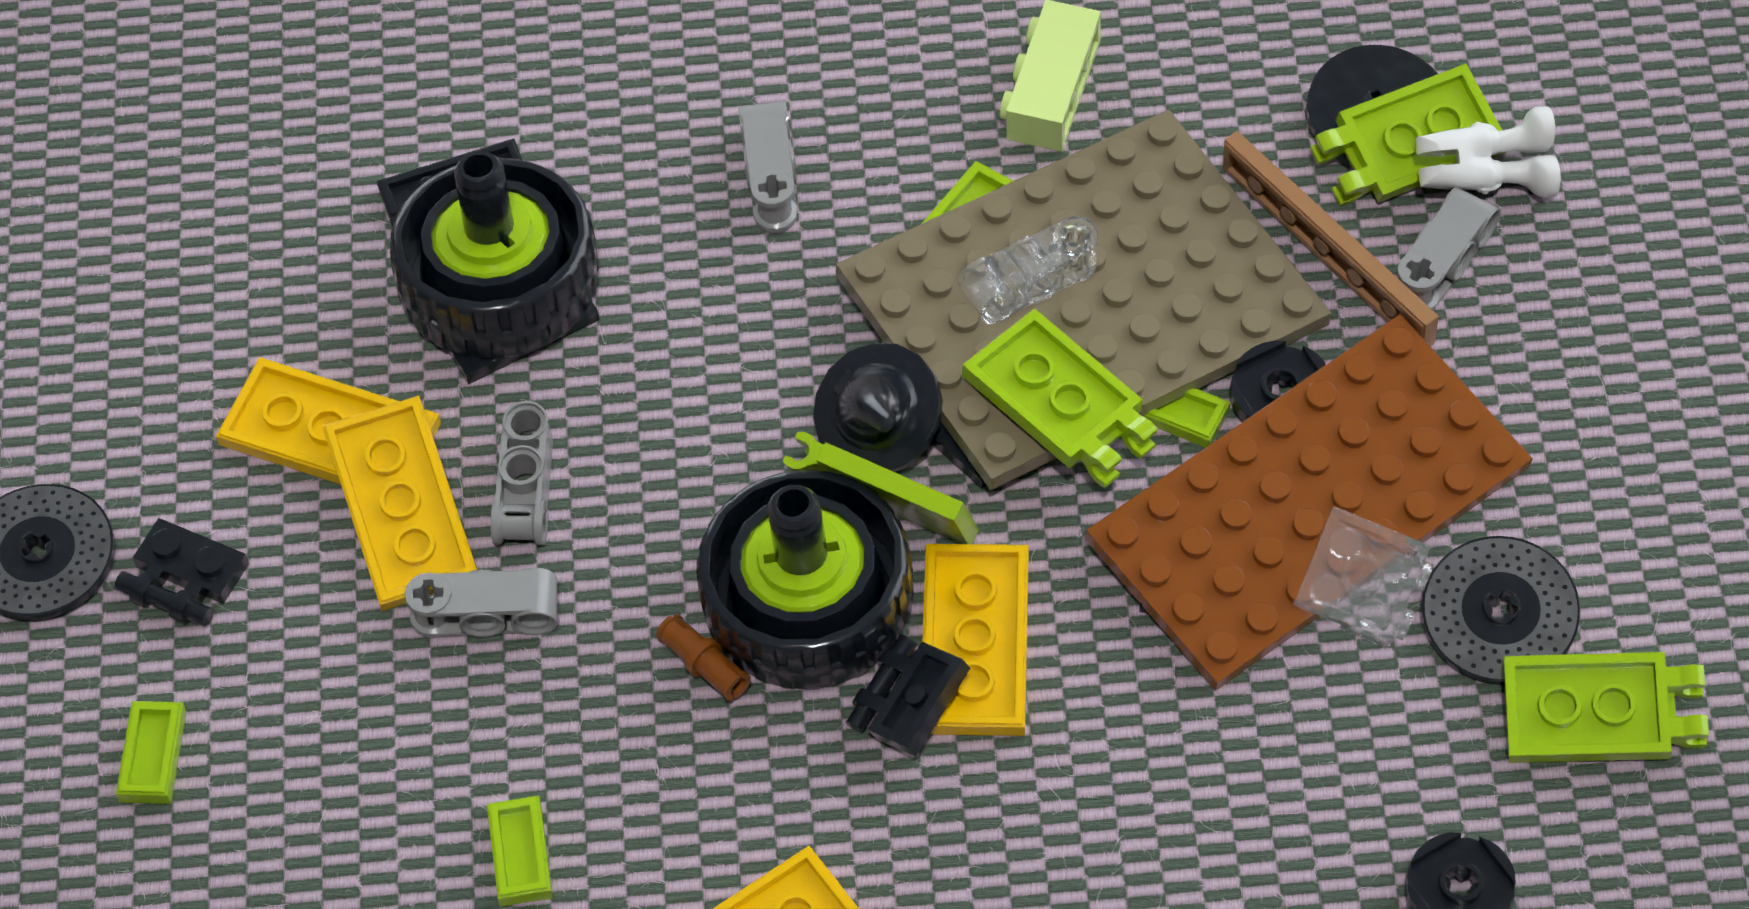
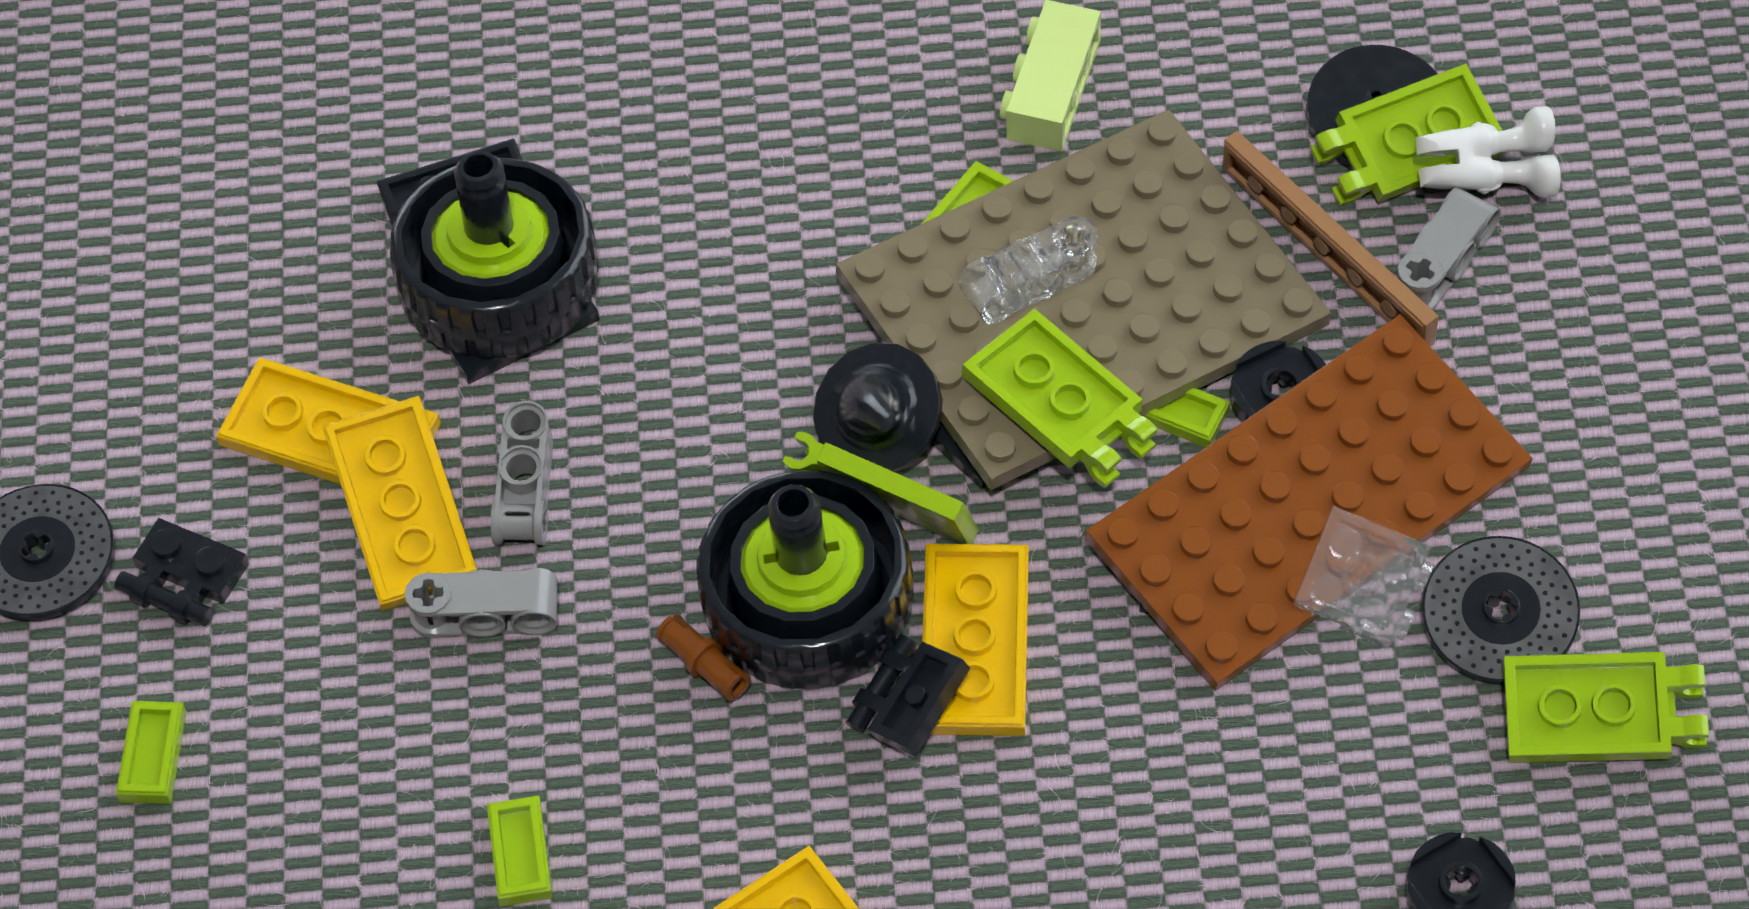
(769, 165): light grey piece -> none

